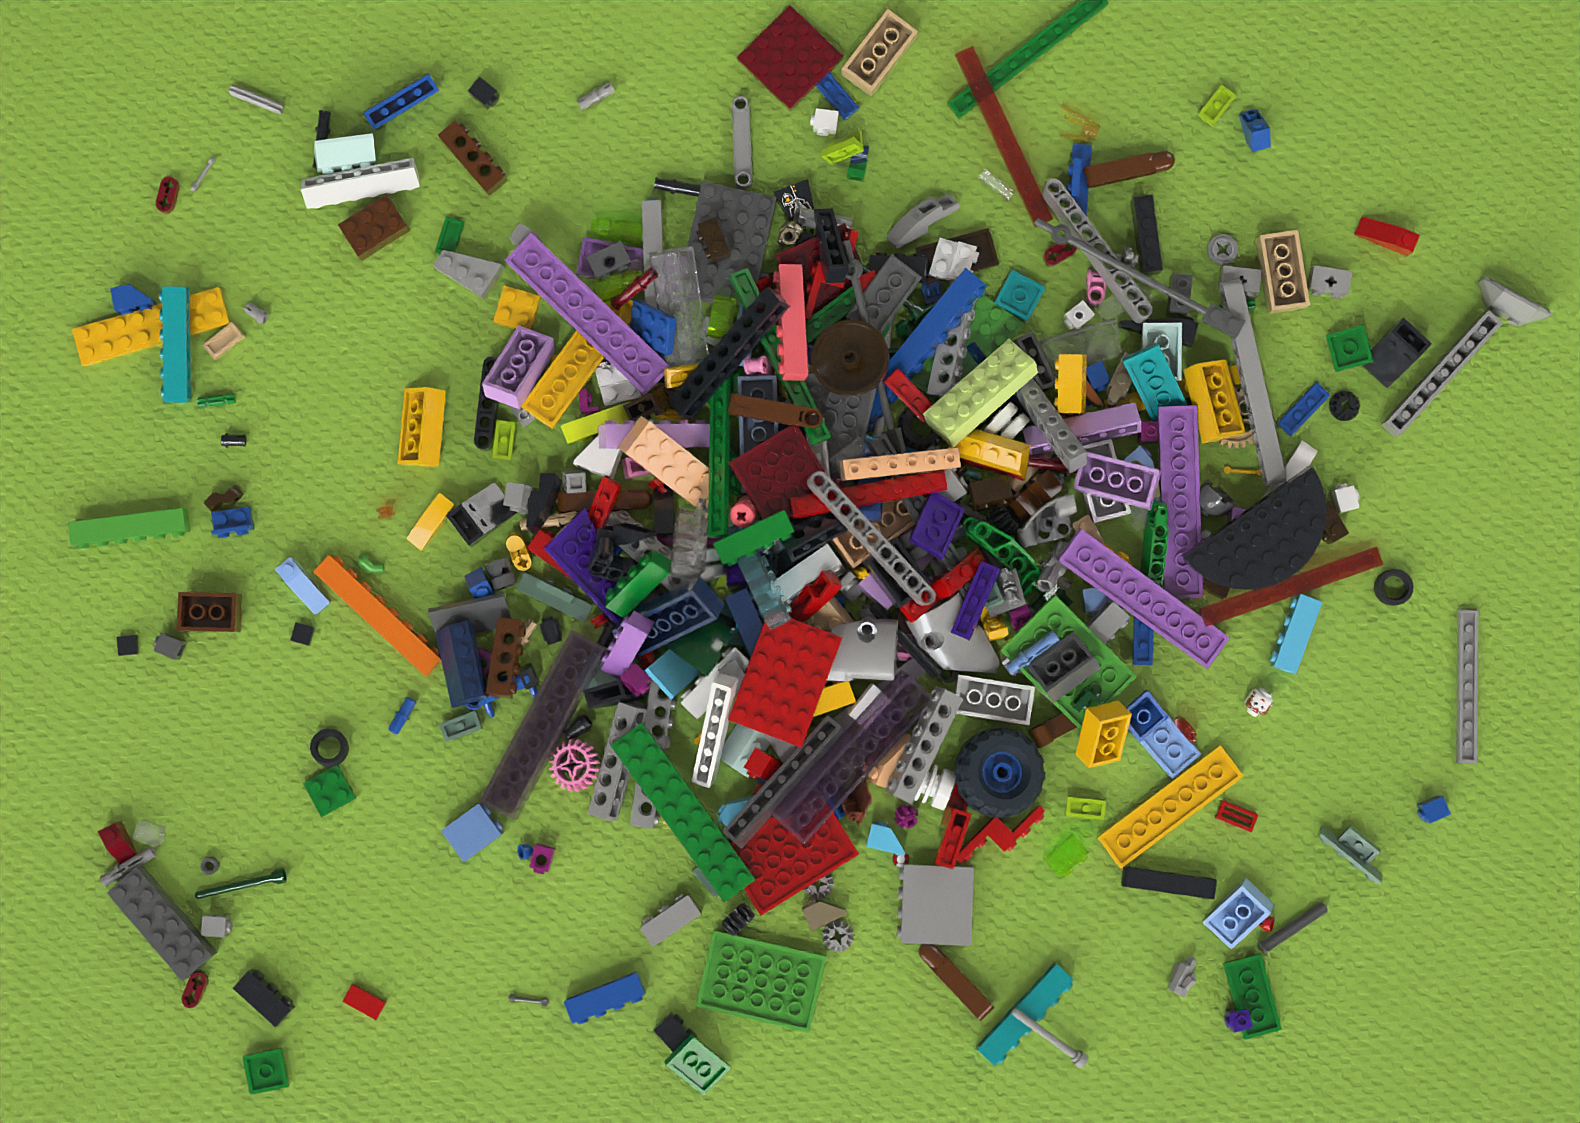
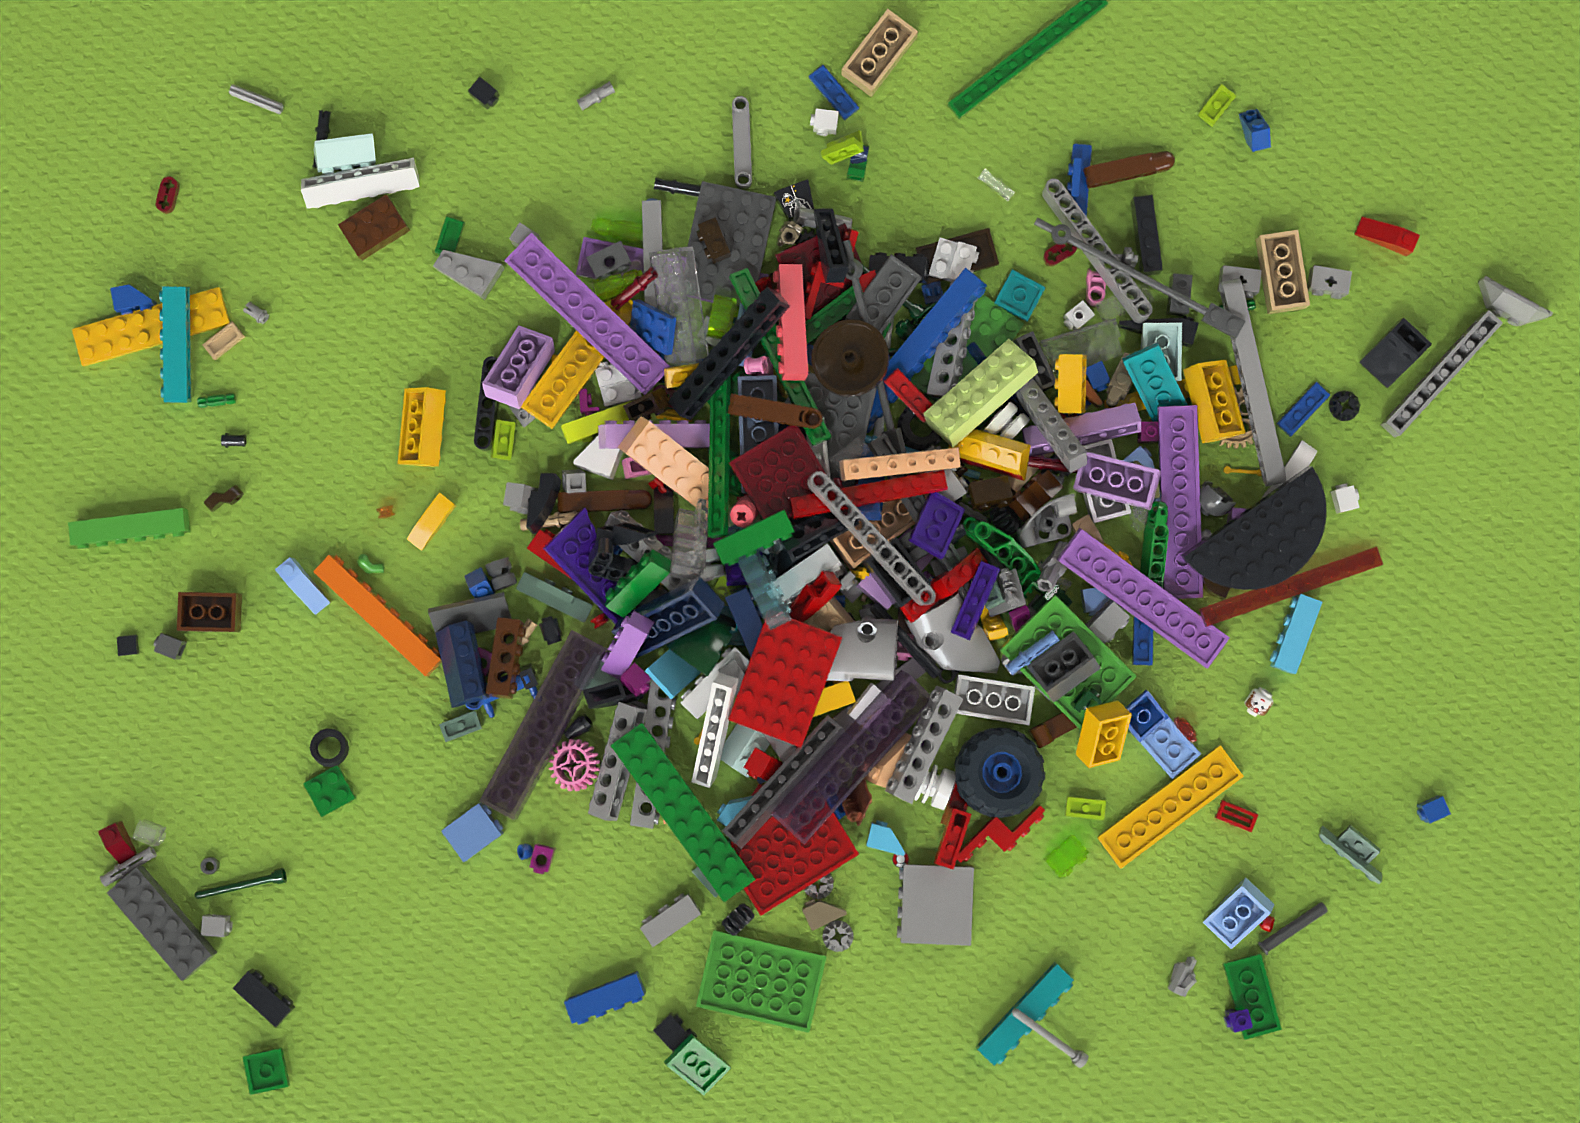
(194, 187): light grey hinge -> none
(199, 991): dark red beam -> none
(232, 521): blue bracket -> none
(302, 634): black tile -> none
(364, 1002): red tile -> none
(400, 101): blue brick -> none
(402, 715): blue axle -> none
(480, 514): slope -> none
(489, 182): reddish brown brick -> none
(514, 543): yellow piece -> none
(516, 308): yellow plate -> none
(544, 1002): dark grey hinge -> none
(604, 502): red plate -> none
(606, 635): black pin -> none
(647, 659): red tile -> none
(790, 58): dark red plate -> none
(906, 816): magenta gear -> none
(918, 219): light grey slope -> none
(955, 980): reddish brown piece -> none
(1003, 135): clear red plate -> none
(1089, 128): clear yellow plant -> none
(1168, 882): black beam -> none
(1222, 240): light grey gear -> none
(1334, 526): dark brown brick -> none
(1350, 348): green plate -> none
(1378, 587): black tyre -> none
(1467, 686): light grey tile -> none

